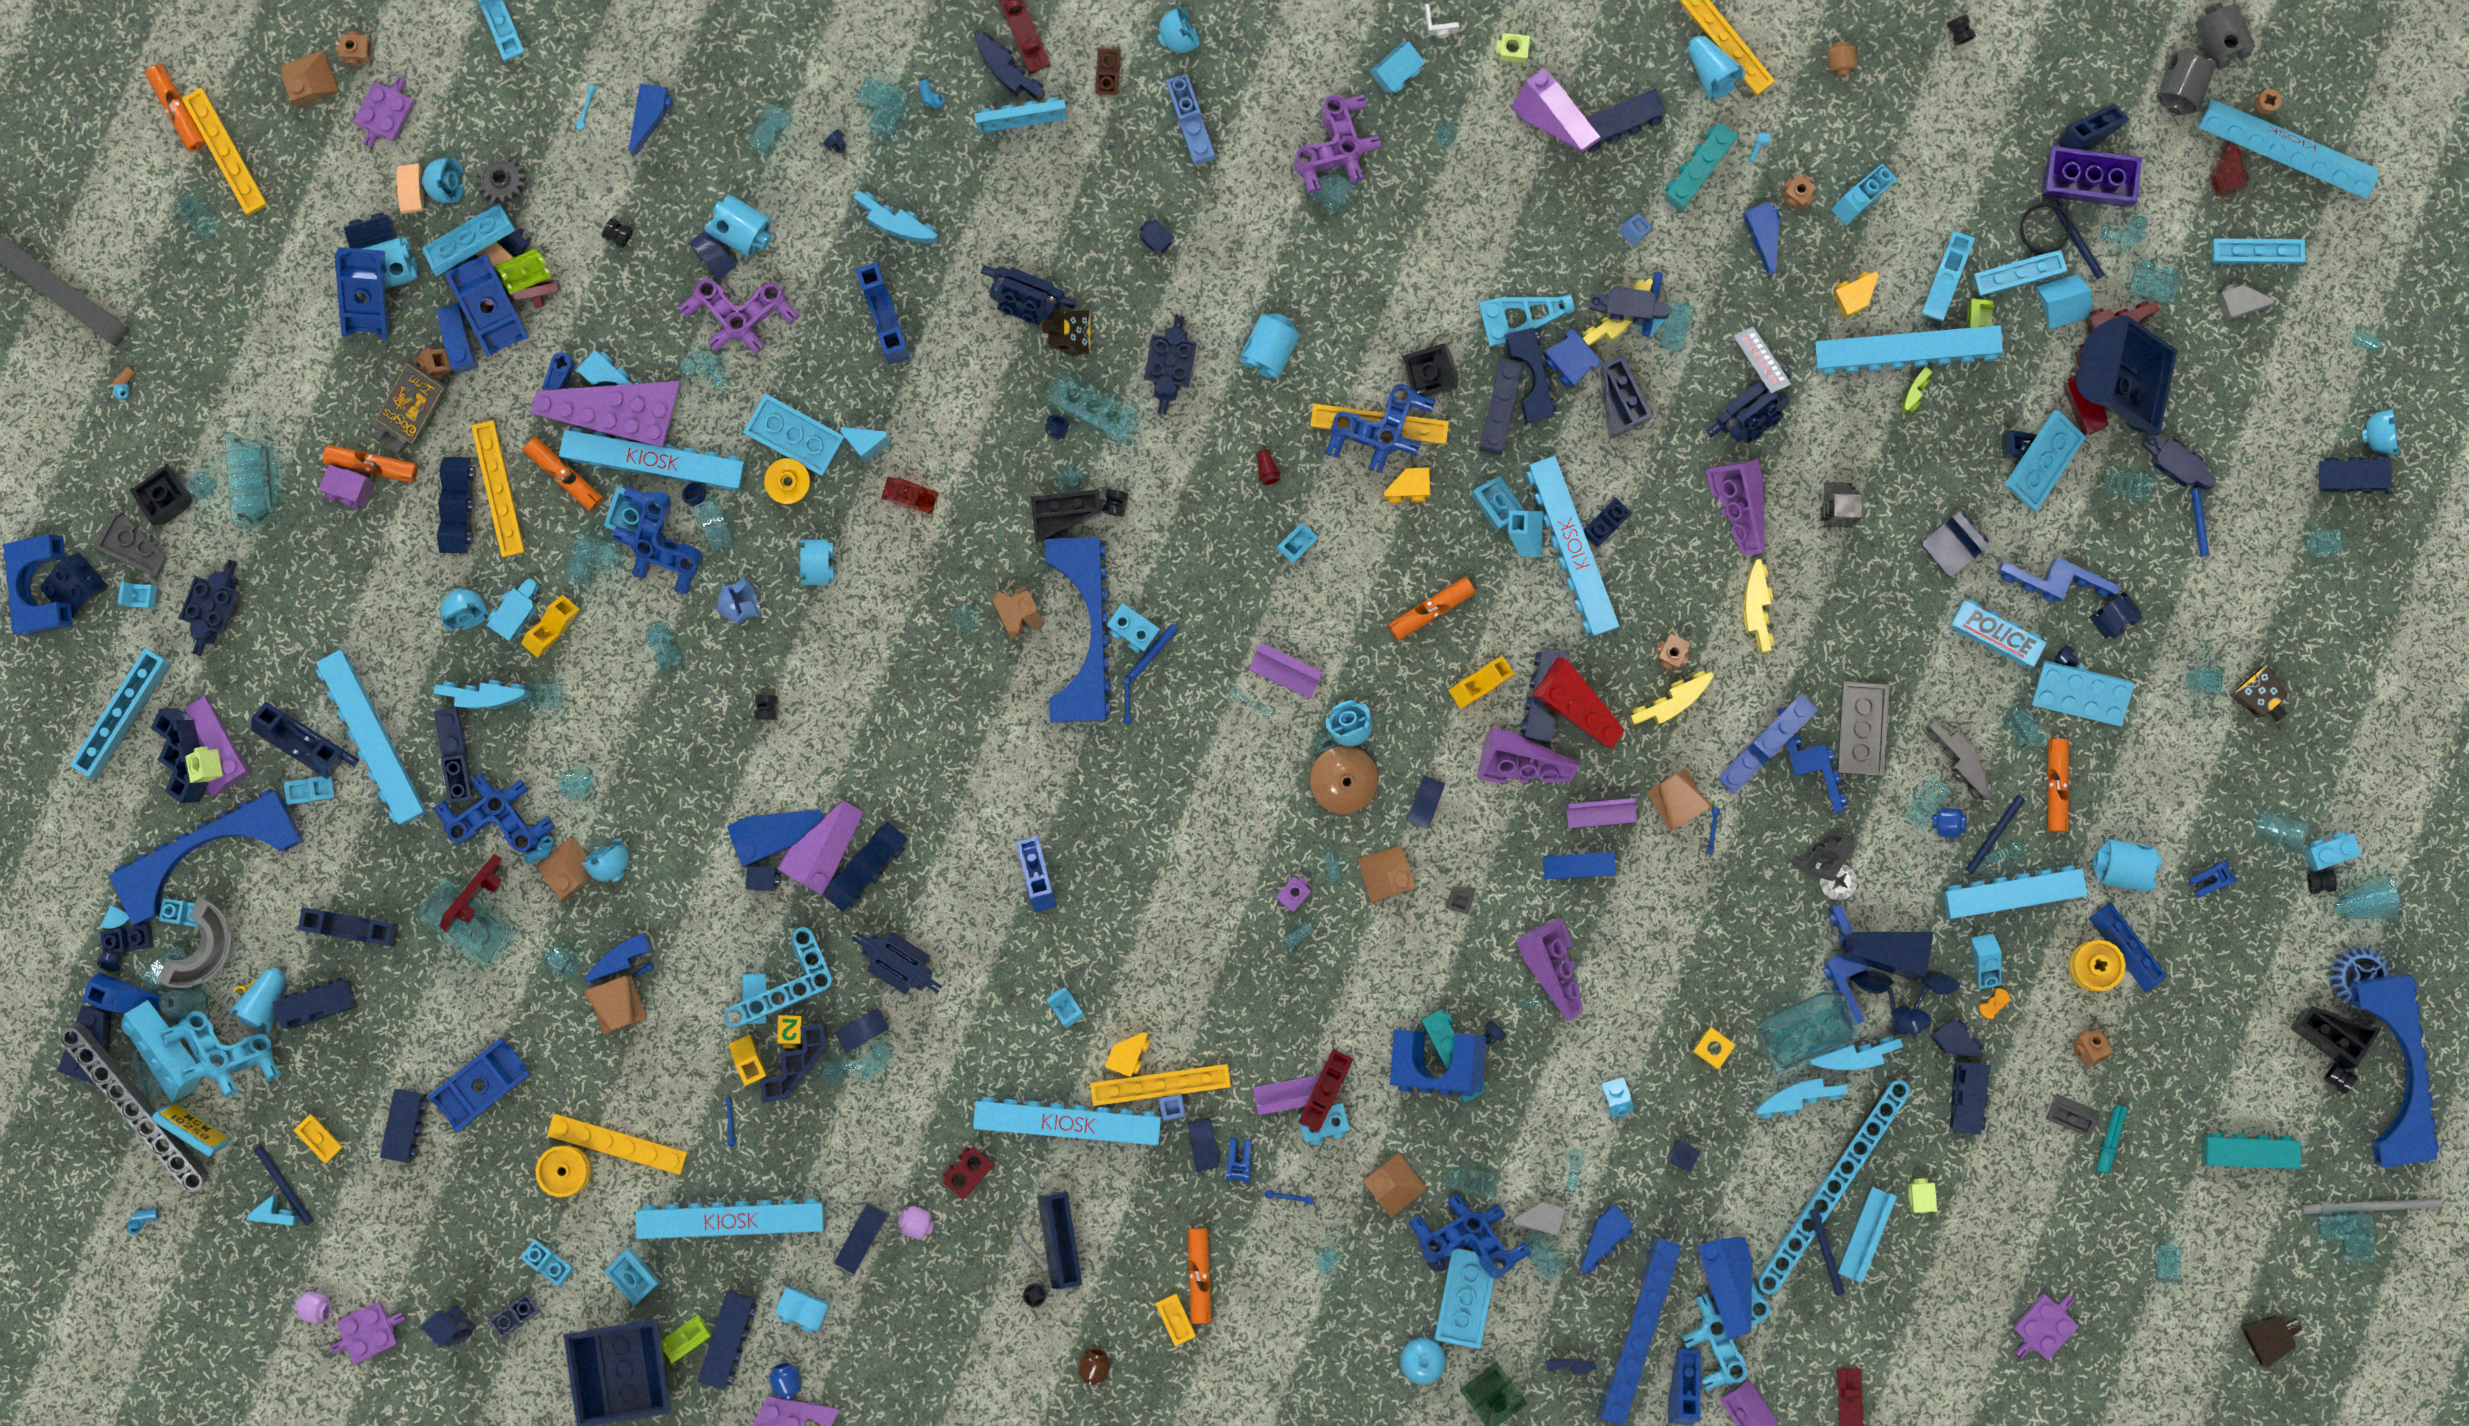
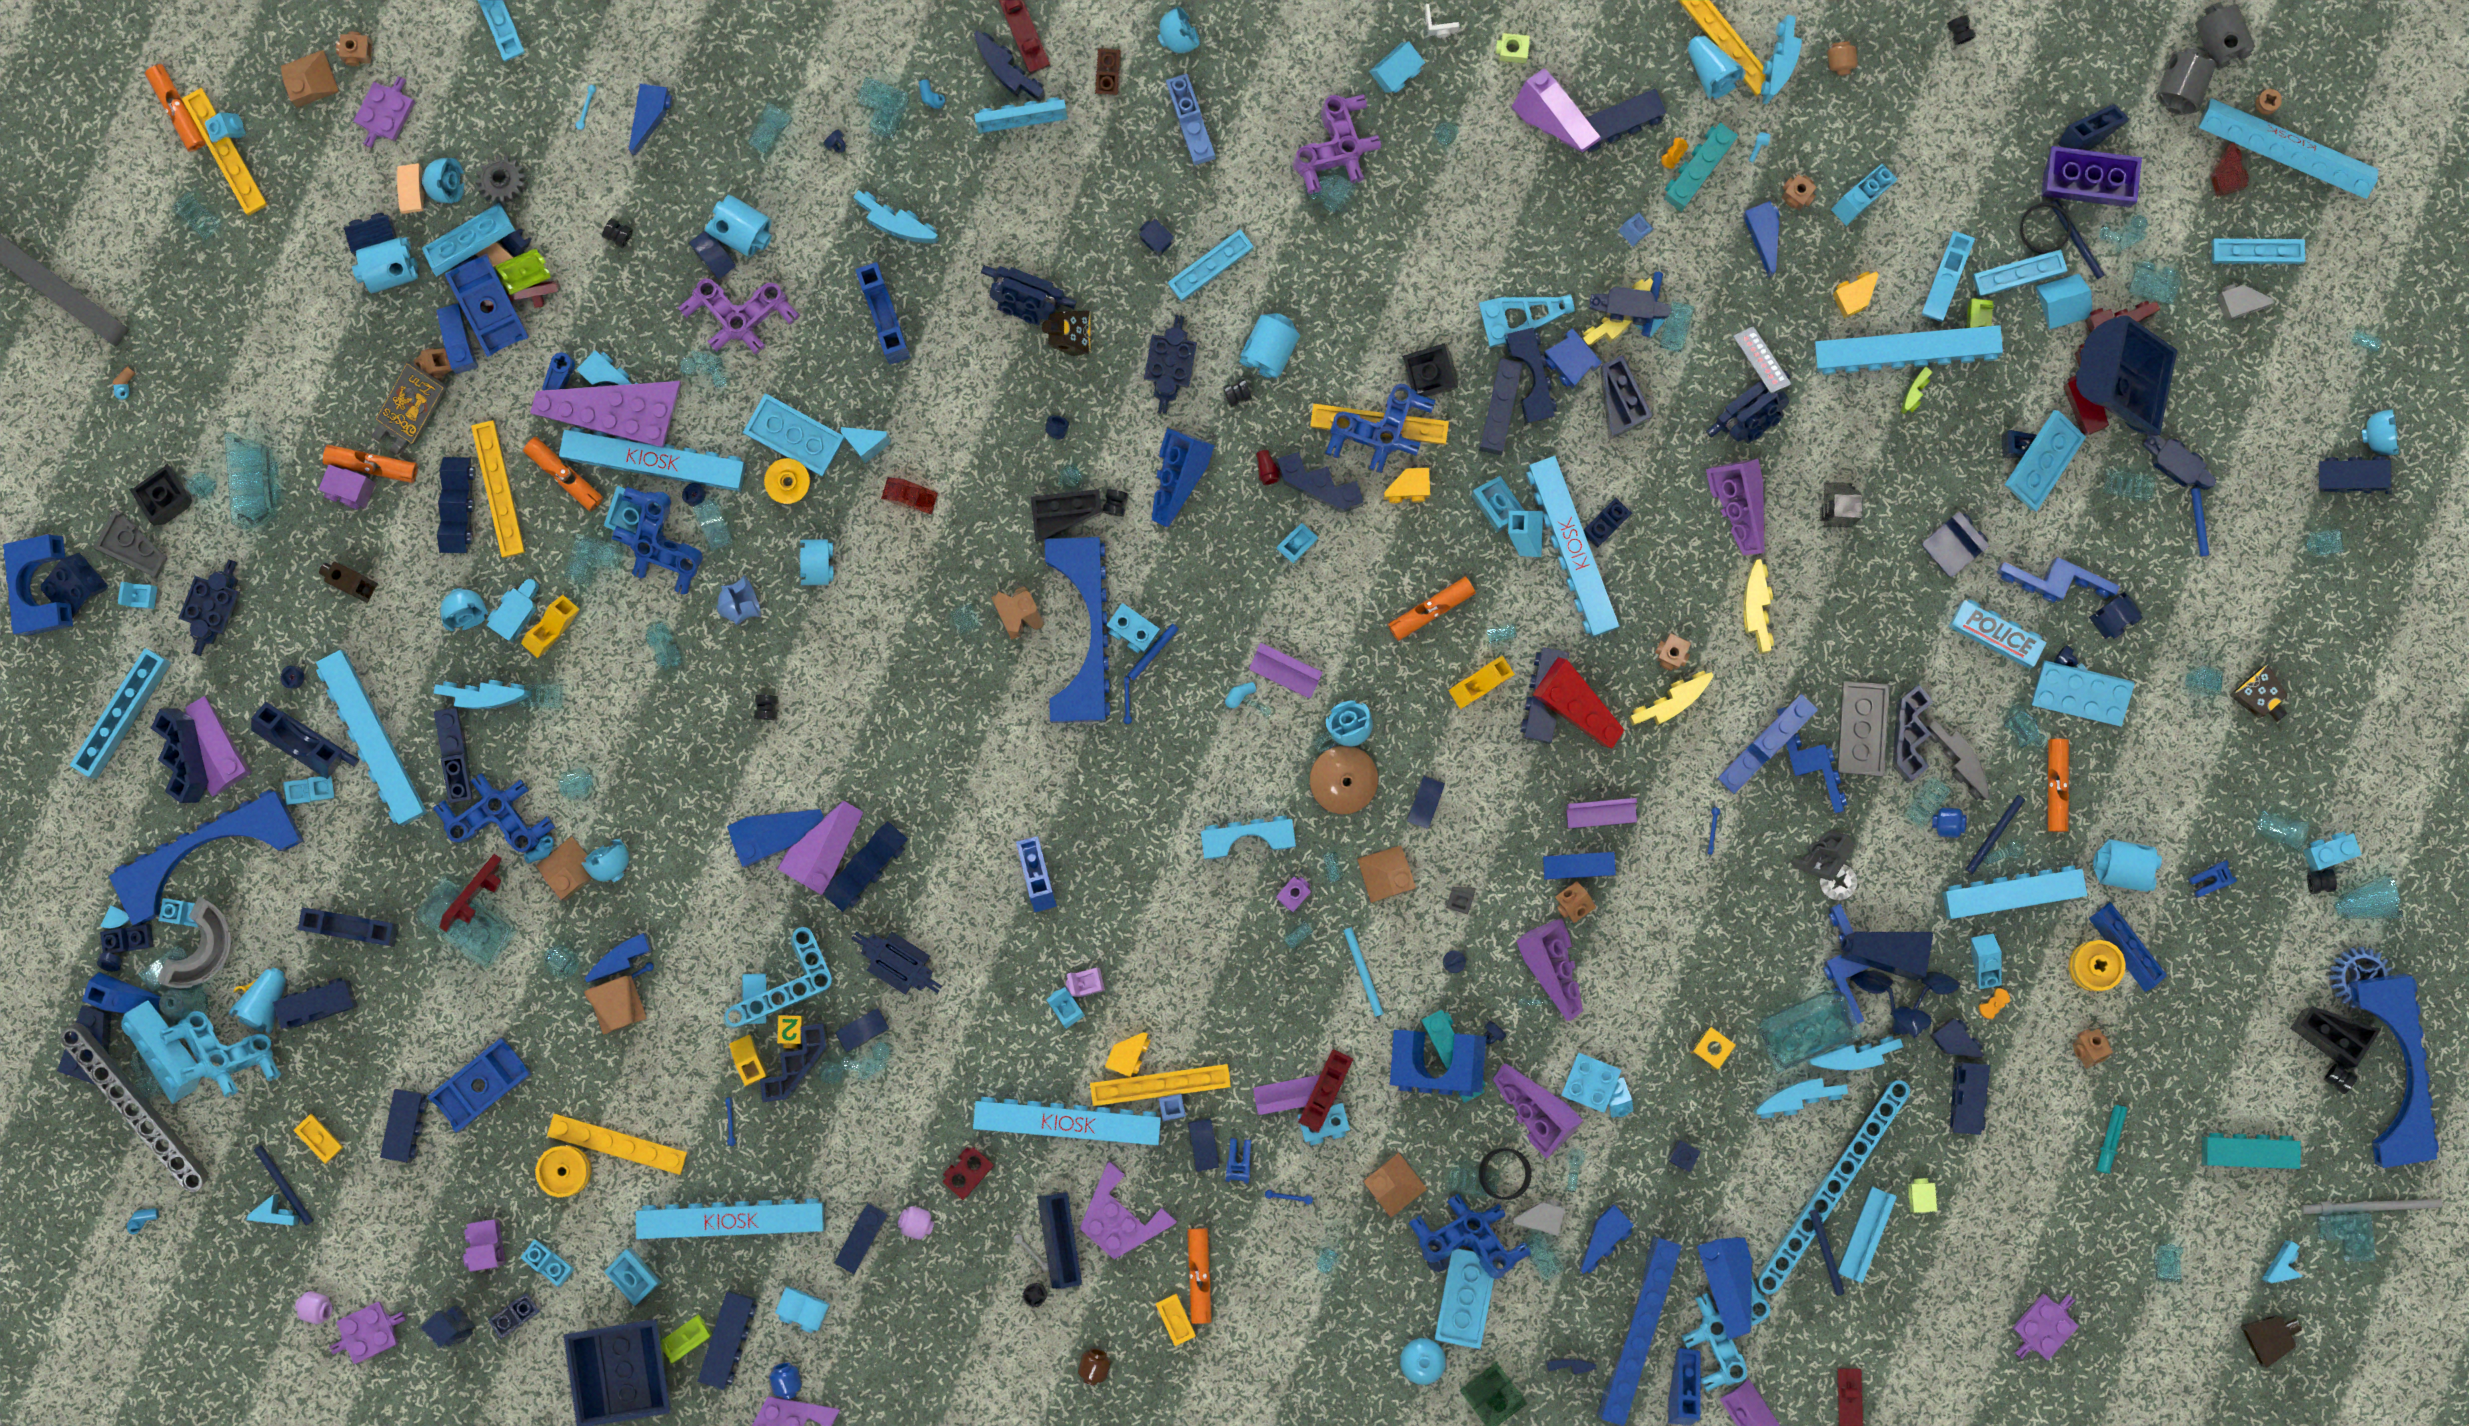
(191, 1129): tile -> none
(203, 765): yellowish green brick -> none
(225, 125): none -> medium azure bracket
(292, 677): none -> dark blue tile
(348, 581): none -> dark brown torso
(362, 272): blue piece -> none
(485, 1245): none -> medium lavender brick
(762, 878): dark blue brick -> none
(1085, 982): none -> lavender bracket
(1112, 1224): none -> medium lavender wing
(1120, 431): clear light blue brick -> none
(1182, 468): none -> blue wedge
(1210, 265): none -> medium azure gear
(1237, 393): none -> black wheel
(1238, 693): none -> medium azure arm
(1277, 834): none -> medium azure arch
(1319, 484): none -> dark blue brick
(1364, 974): none -> medium azure bar
(1454, 961): none -> dark blue tile
(1502, 633): none -> clear light blue pin
(1513, 757): medium lavender wedge -> none
(1528, 1173): none -> black tyre
(1545, 1115): none -> medium lavender wedge
(1574, 902): none -> medium nougat brick
(1591, 1082): none -> medium azure hinge
(1674, 153): none -> light orange piece
(1678, 800): medium nougat piece -> none
(1783, 61): none -> medium azure slope
(1910, 733): none -> dark blue brick
(2073, 1115): dark grey slope -> none
(2279, 1267): none -> medium azure slope

